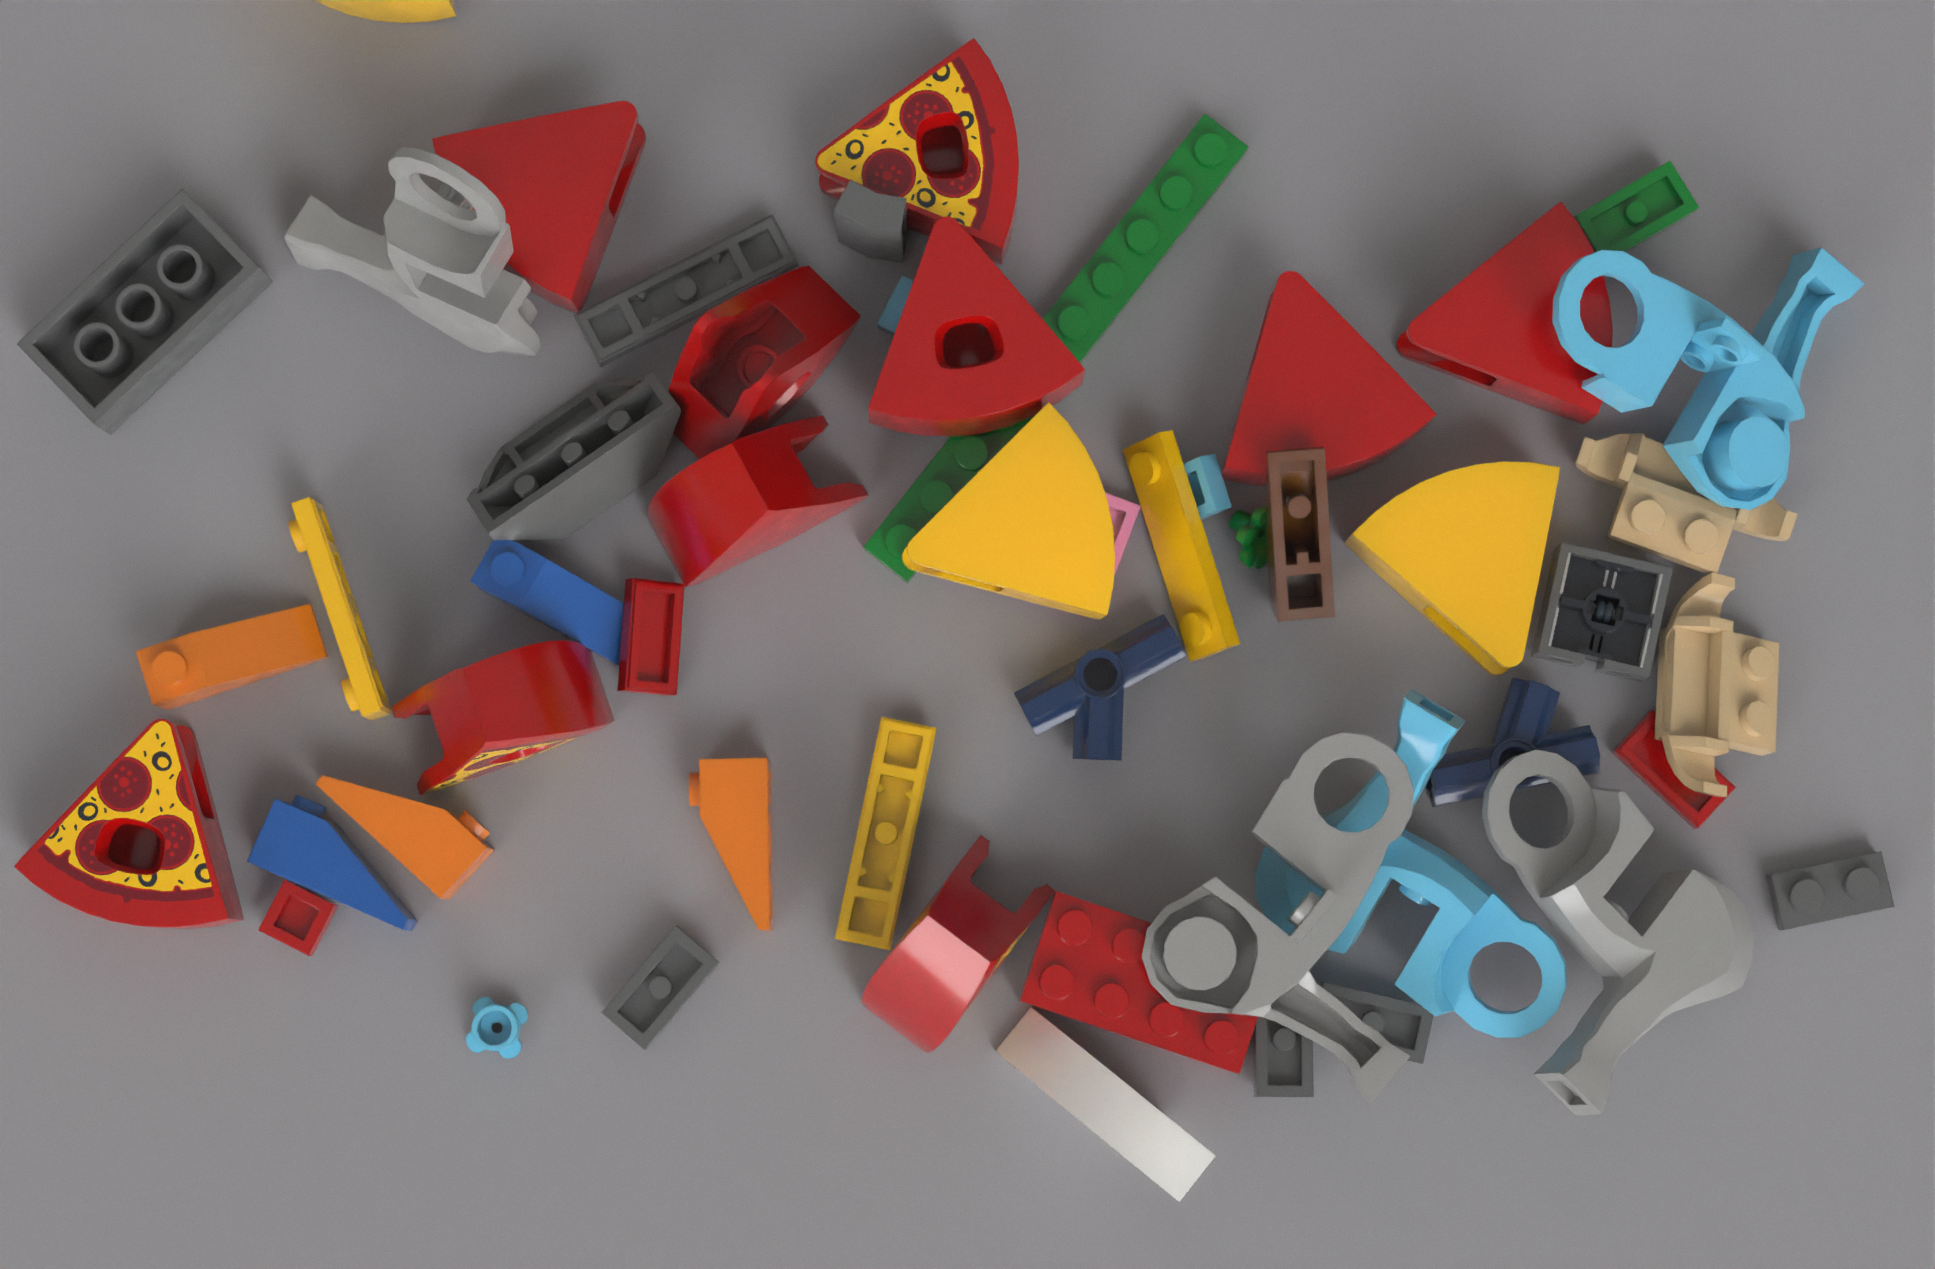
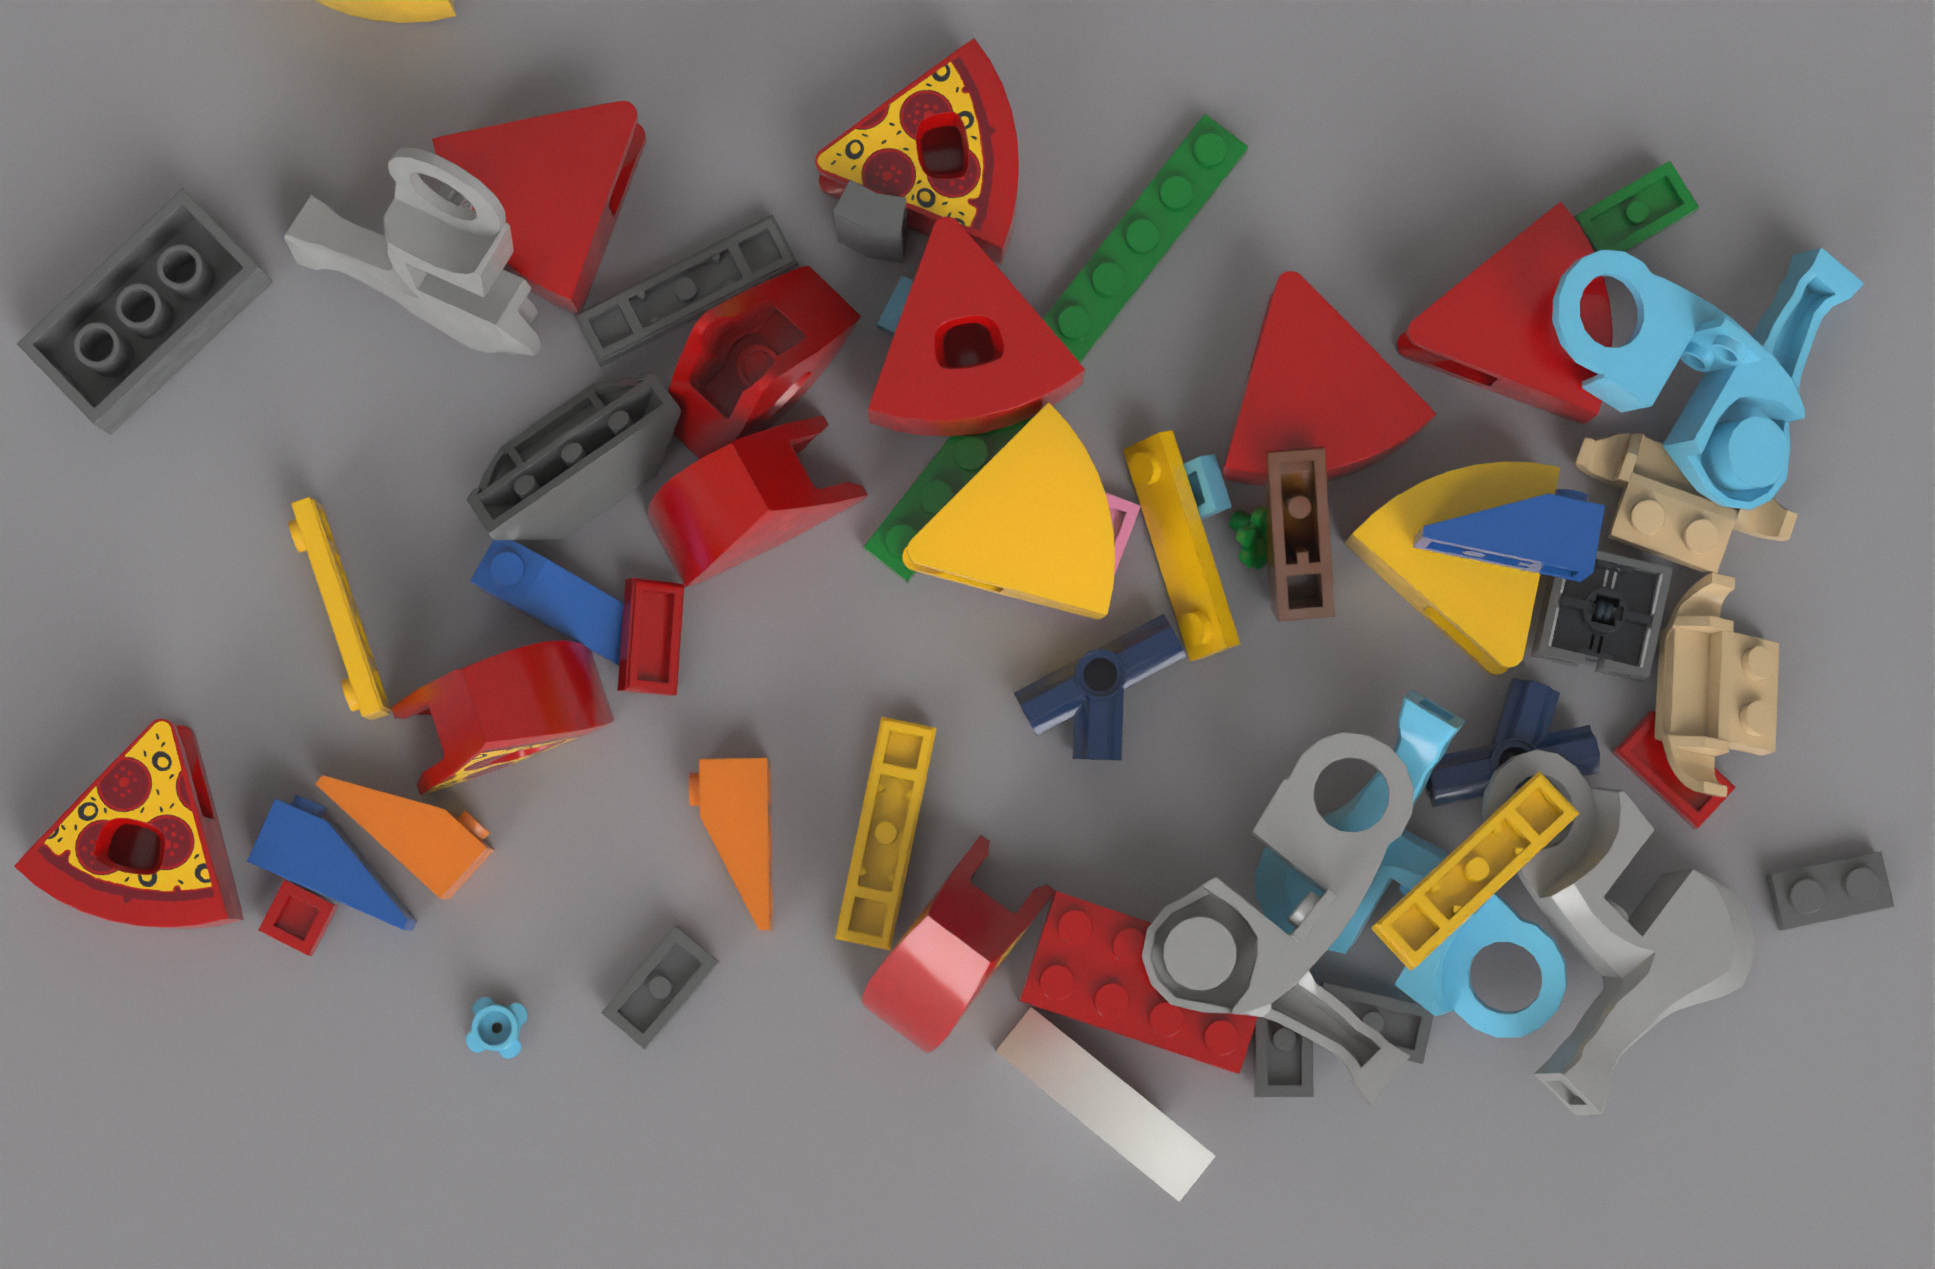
(230, 656): orange slope -> none
(1474, 871): none -> yellow plate
(1536, 535): none -> blue slope

